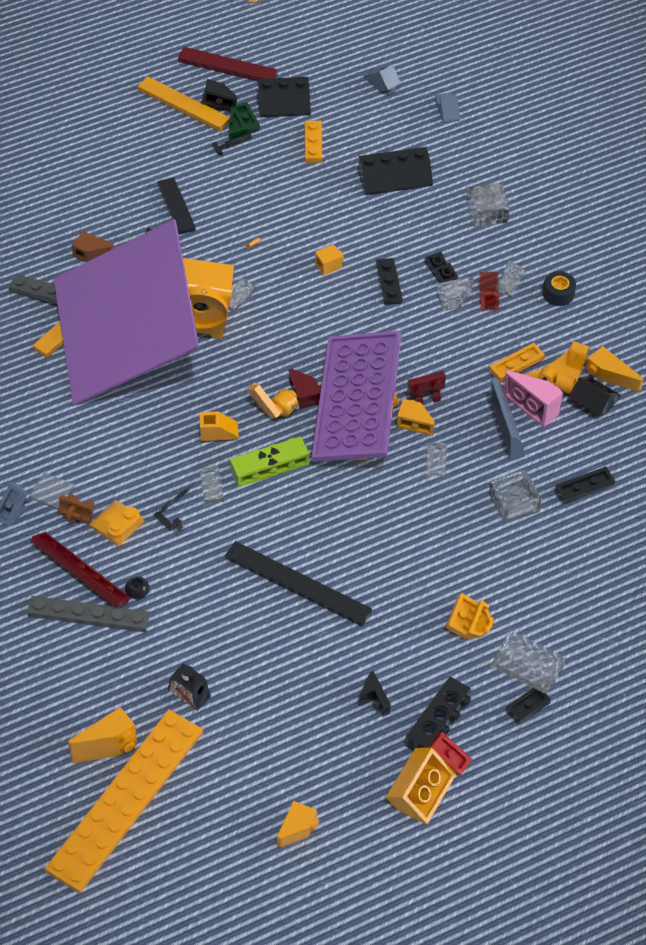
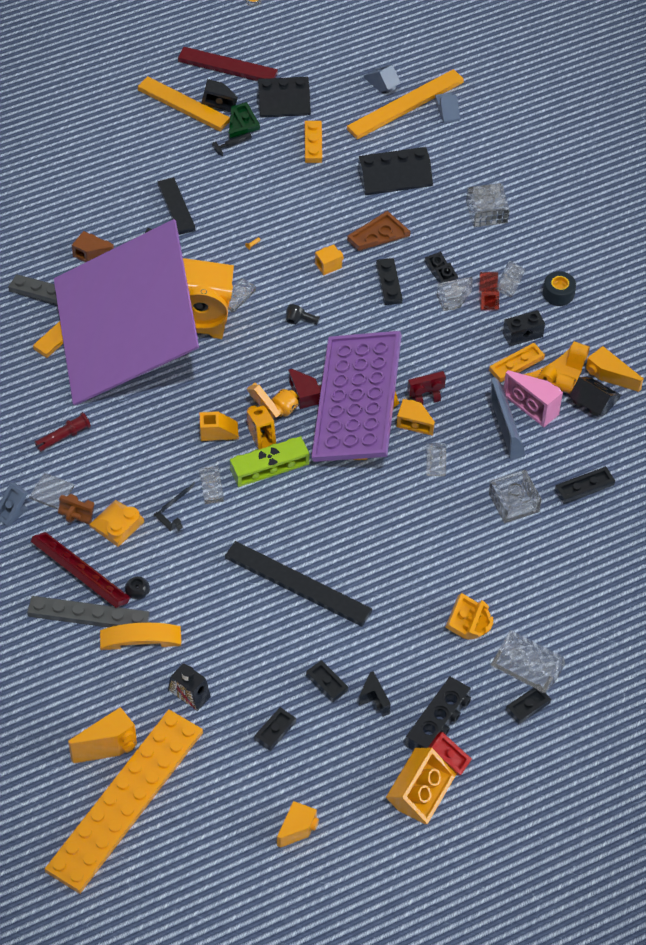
(70, 428): none -> dark red pin
(140, 633): none -> light orange slope
(258, 419): none -> light orange torso
(275, 728): none -> black plate
(295, 313): none -> black bar
(327, 681): none -> black plate
(378, 231): none -> dark orange wing
(405, 104): none -> light orange tile
(523, 328): none -> black brick

